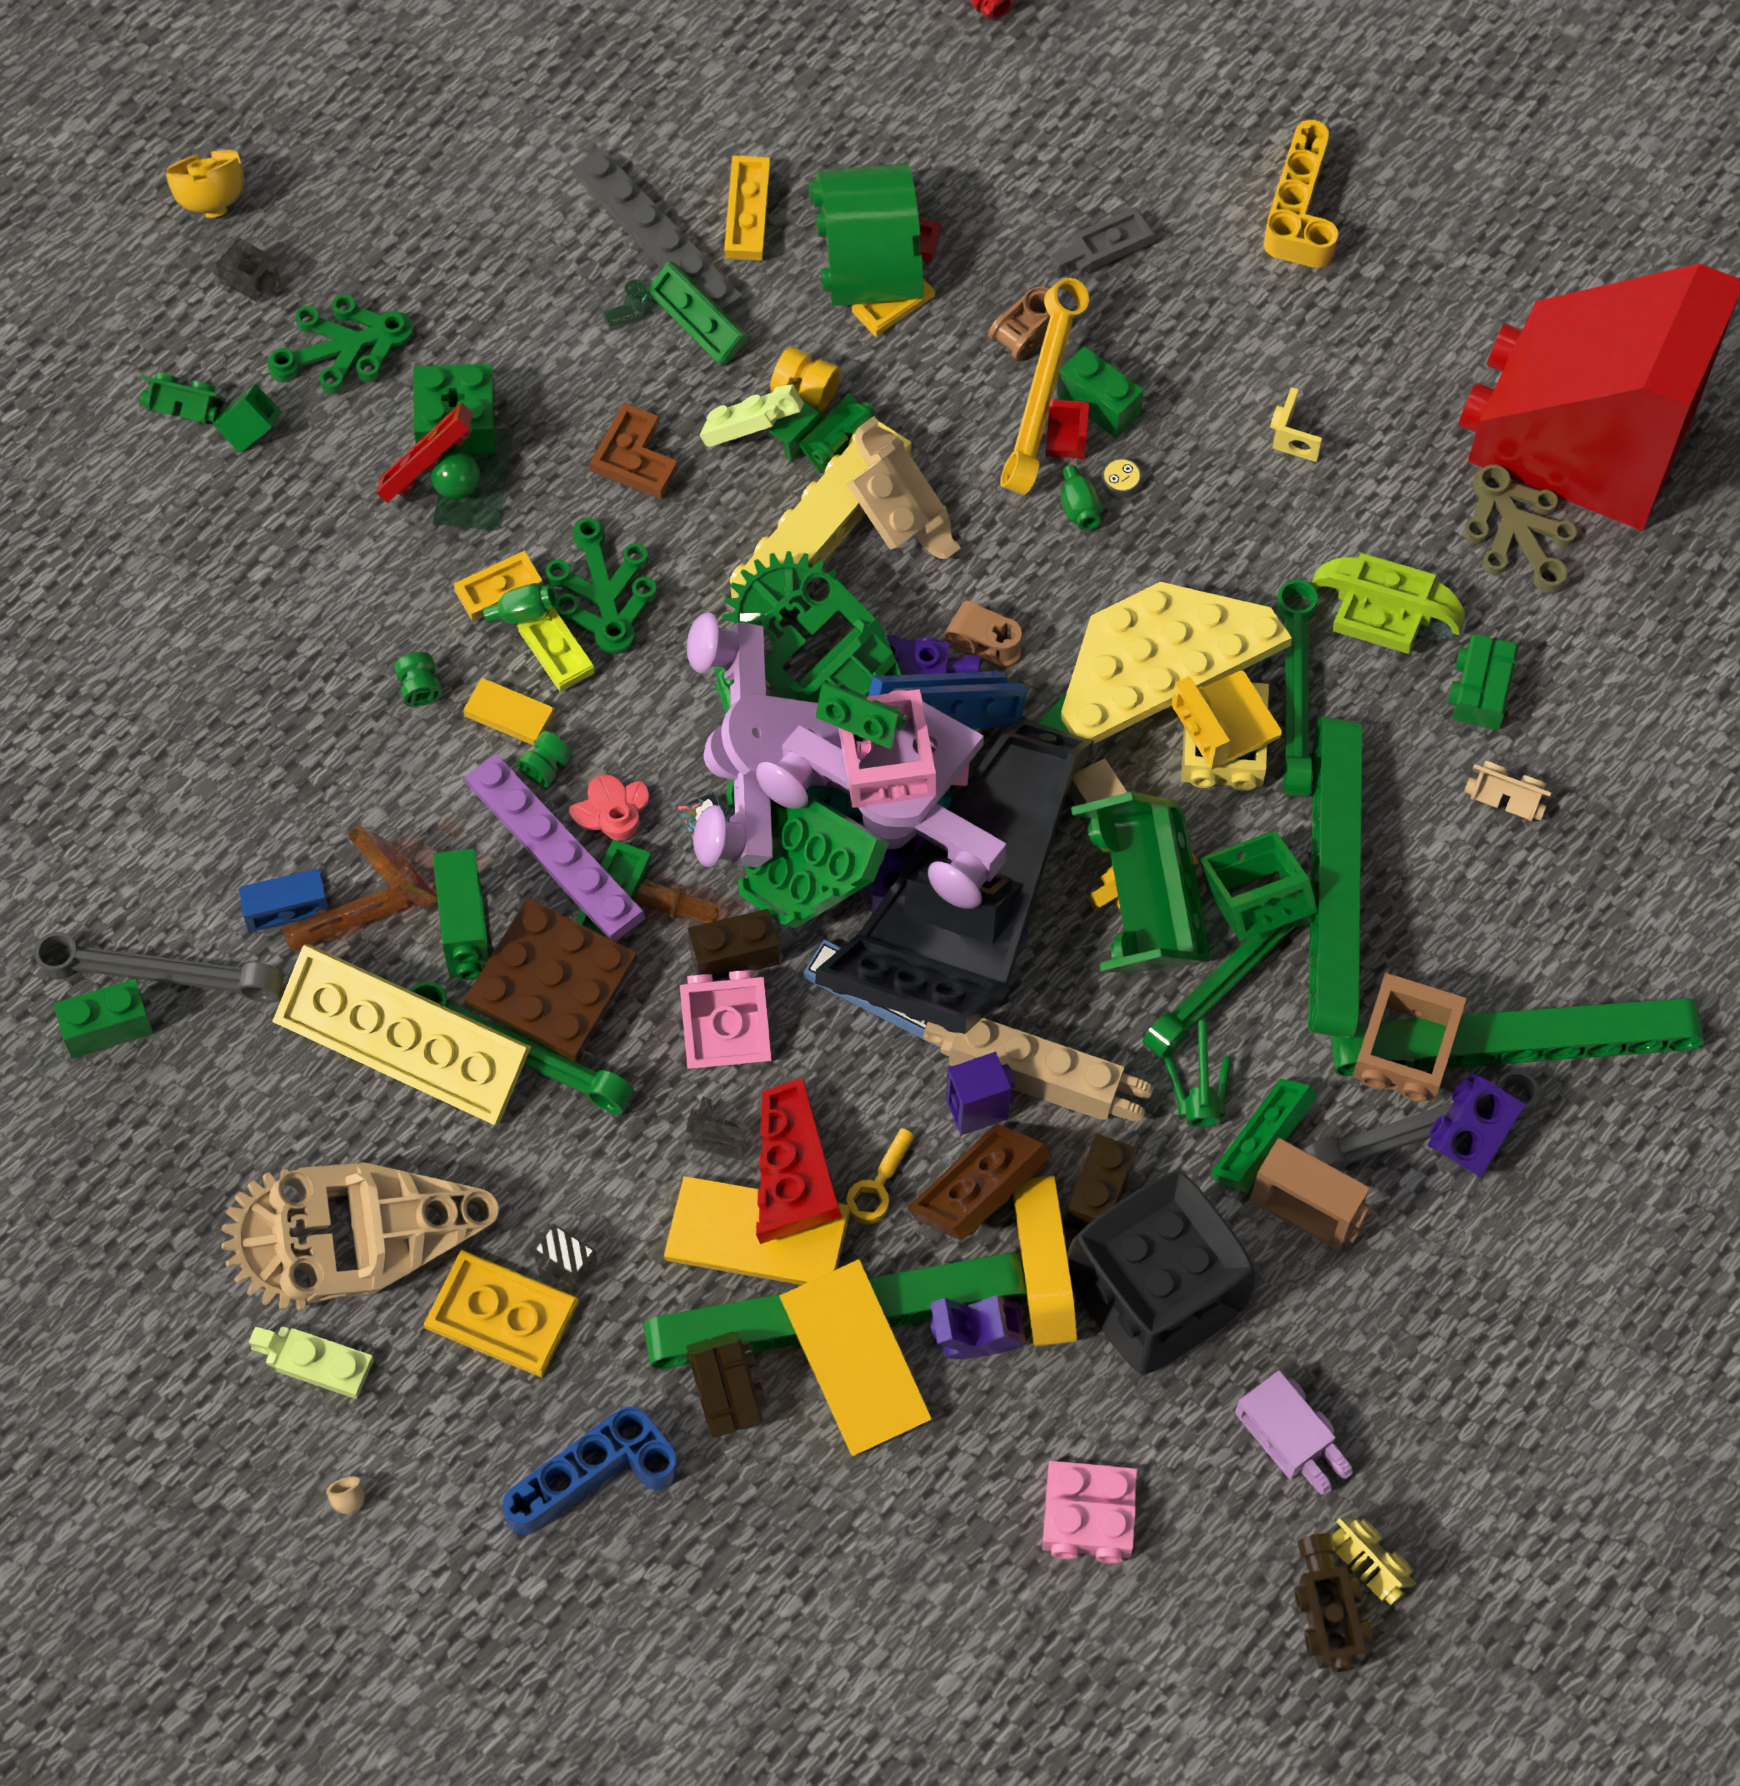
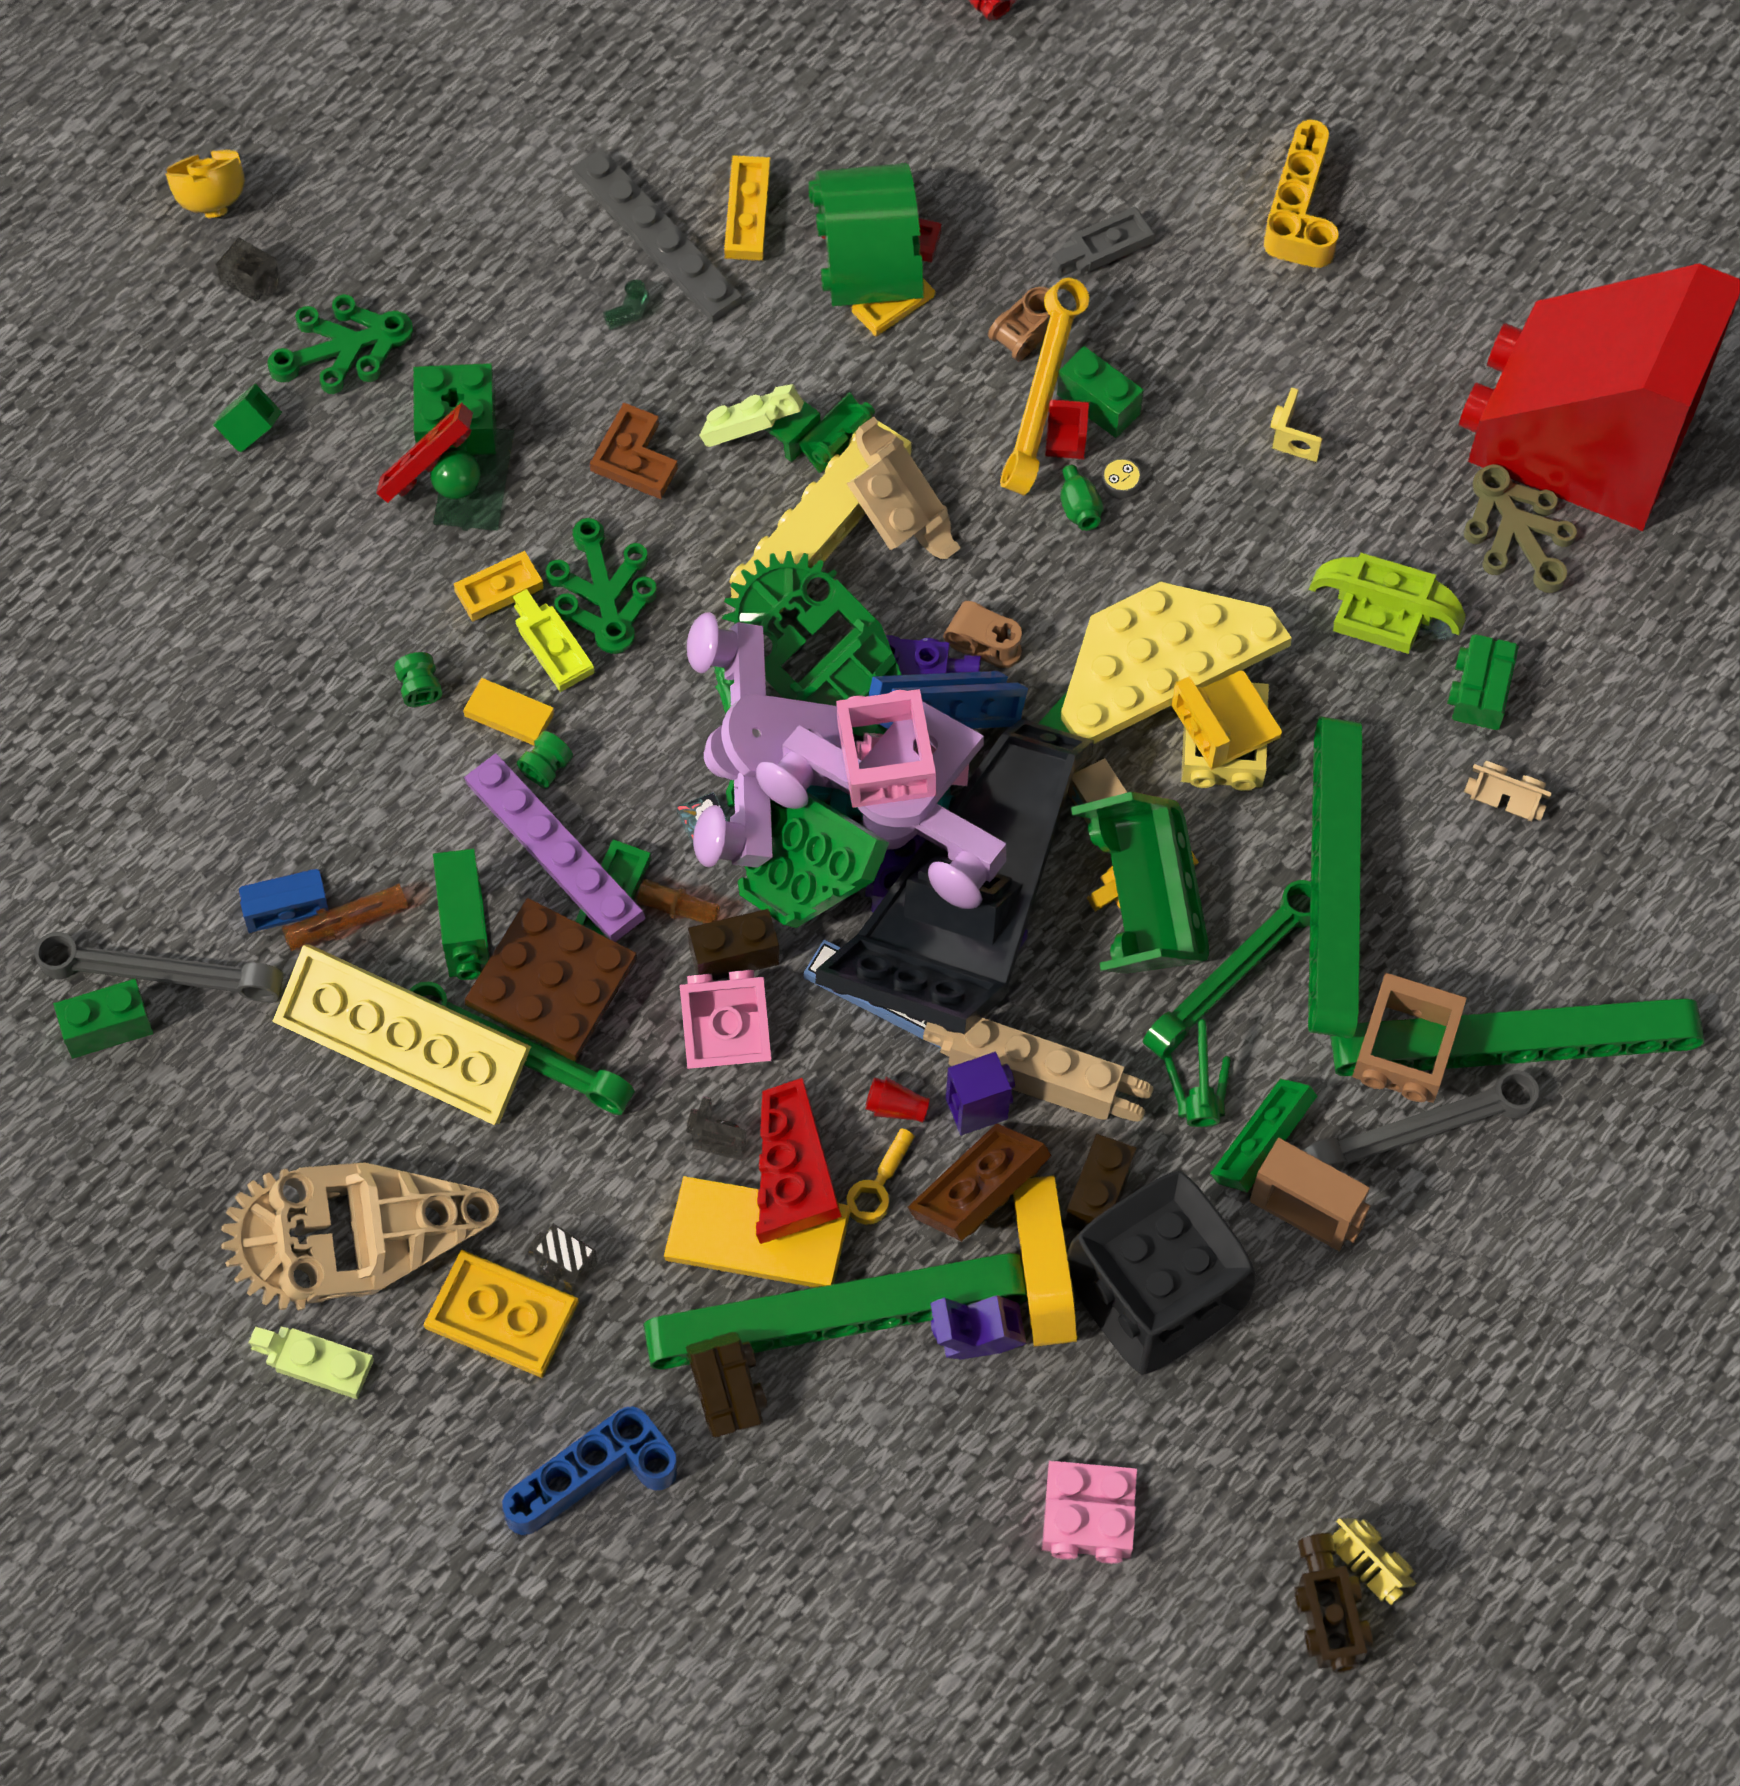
(166, 393): green hinge -> none
(346, 1495): tan hinge -> none
(393, 867): clear orange tile -> none
(523, 604): green plant -> none
(611, 807): coral plate -> none
(697, 313): green tile -> none
(813, 381): yellow wheel -> none
(855, 1357): yellow tile -> none
(858, 715): green hinge -> none
(895, 1101): none -> red cone
(1267, 905): green window -> none
(1292, 1431): lavender hinge -> none
(1297, 763): green piece -> none
(1484, 1131): dark purple brick -> none

